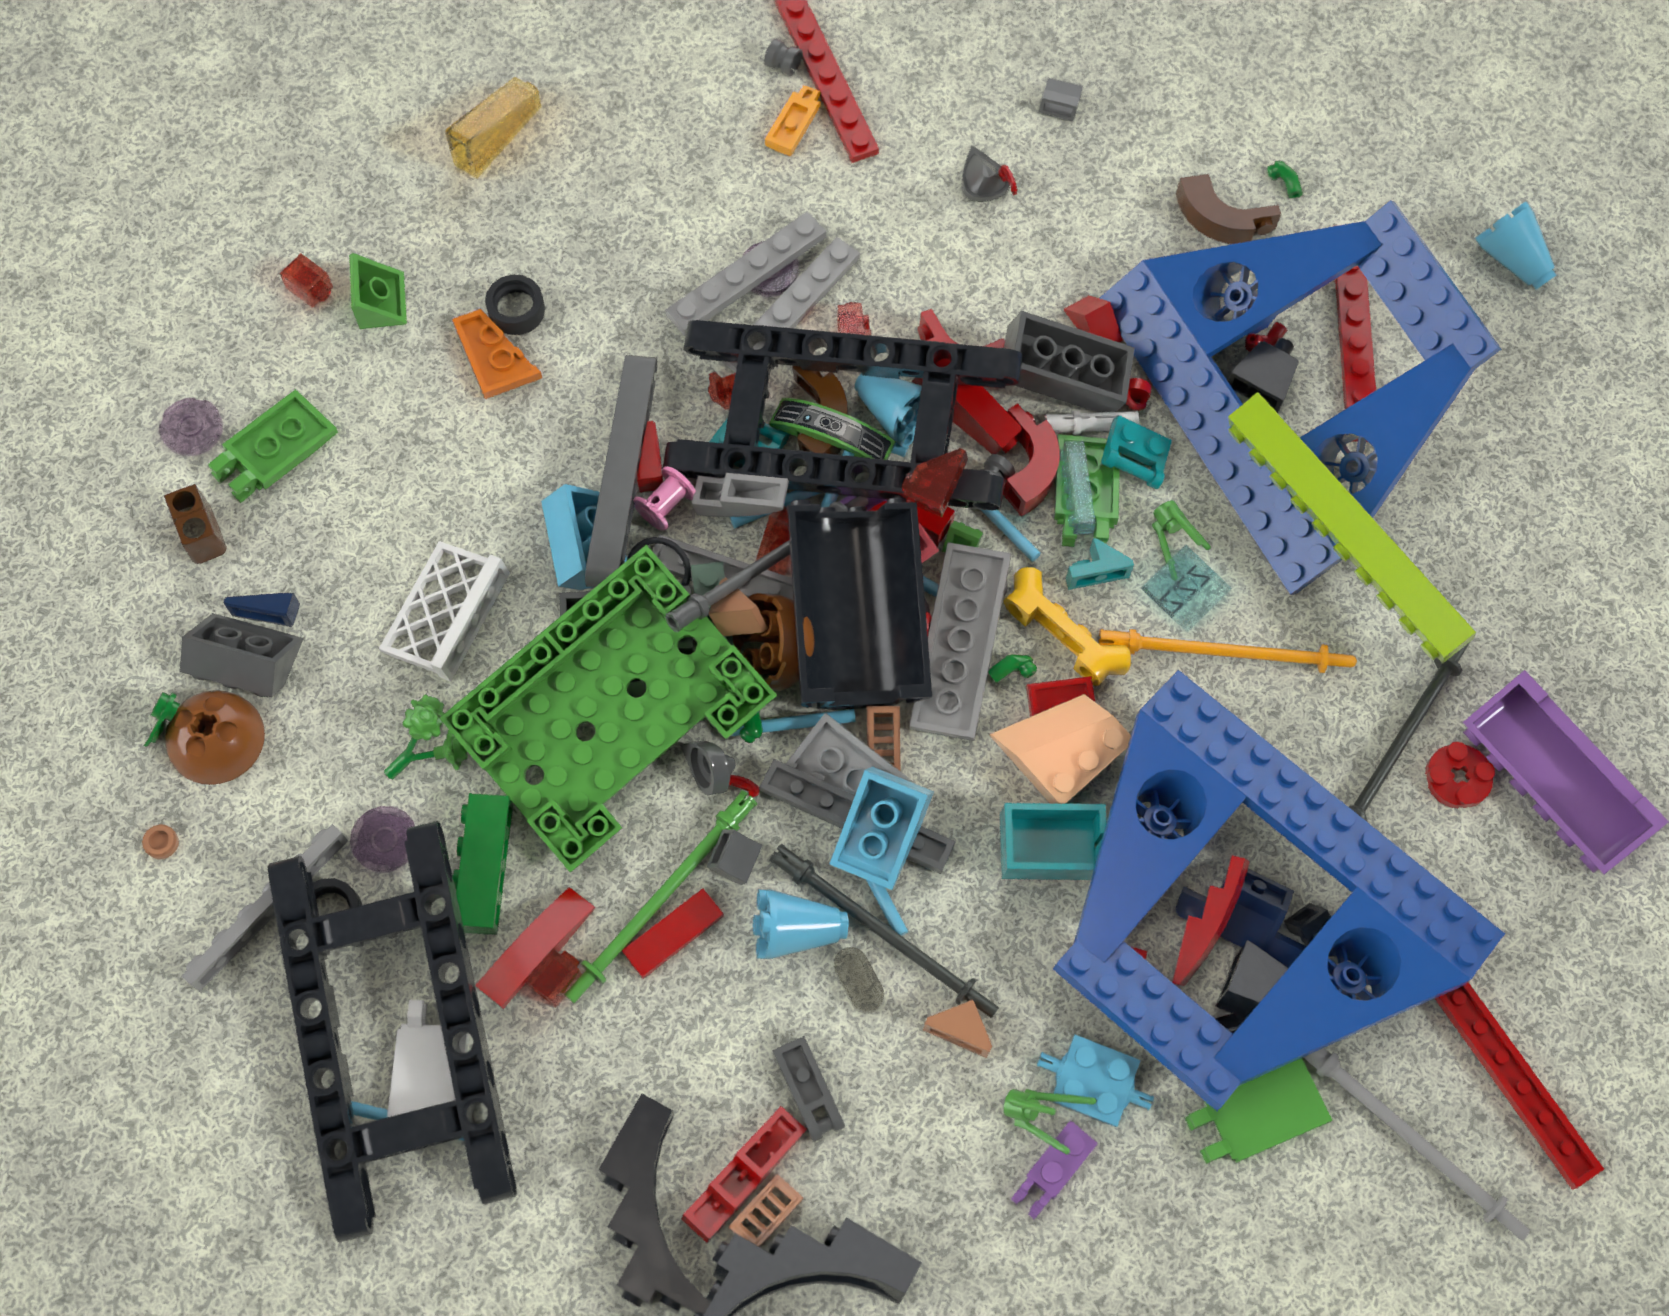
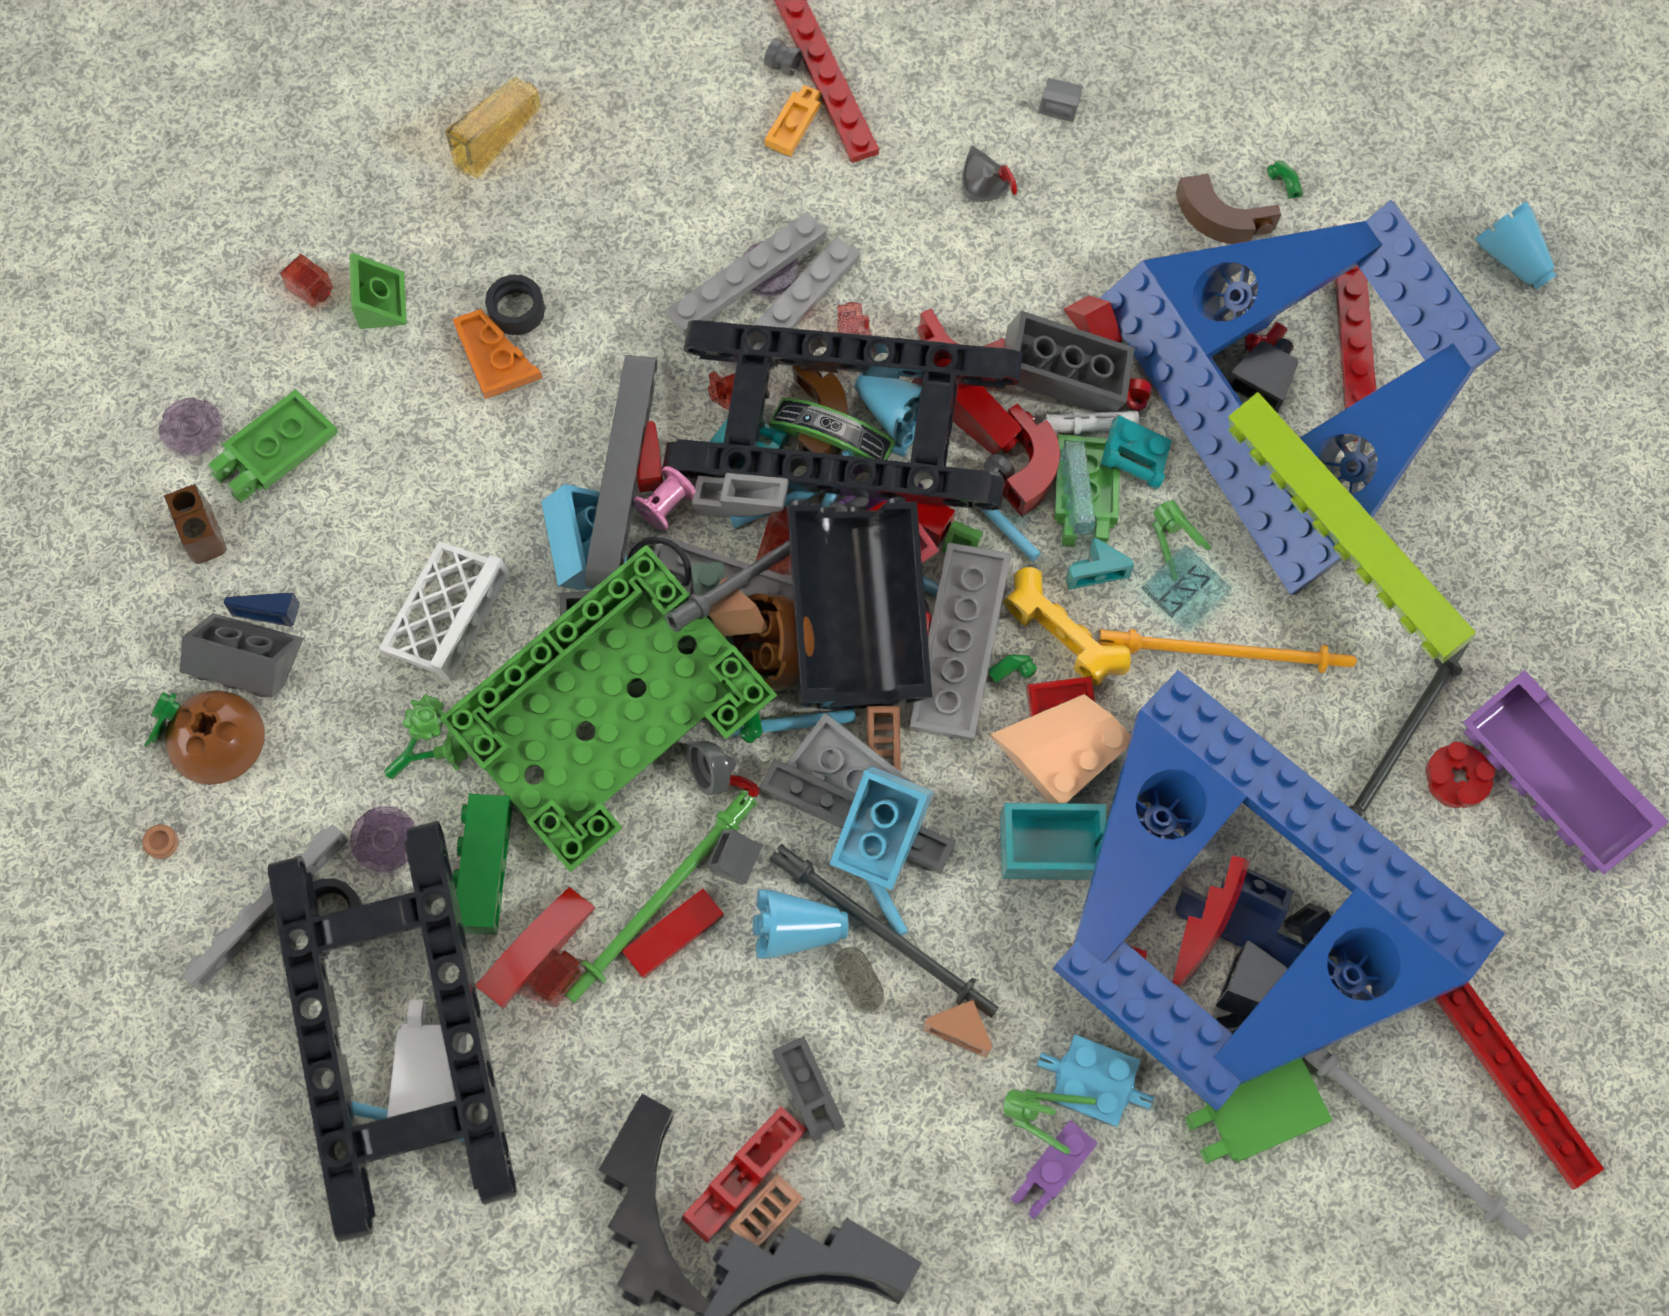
(935, 481): clear red slope -> none

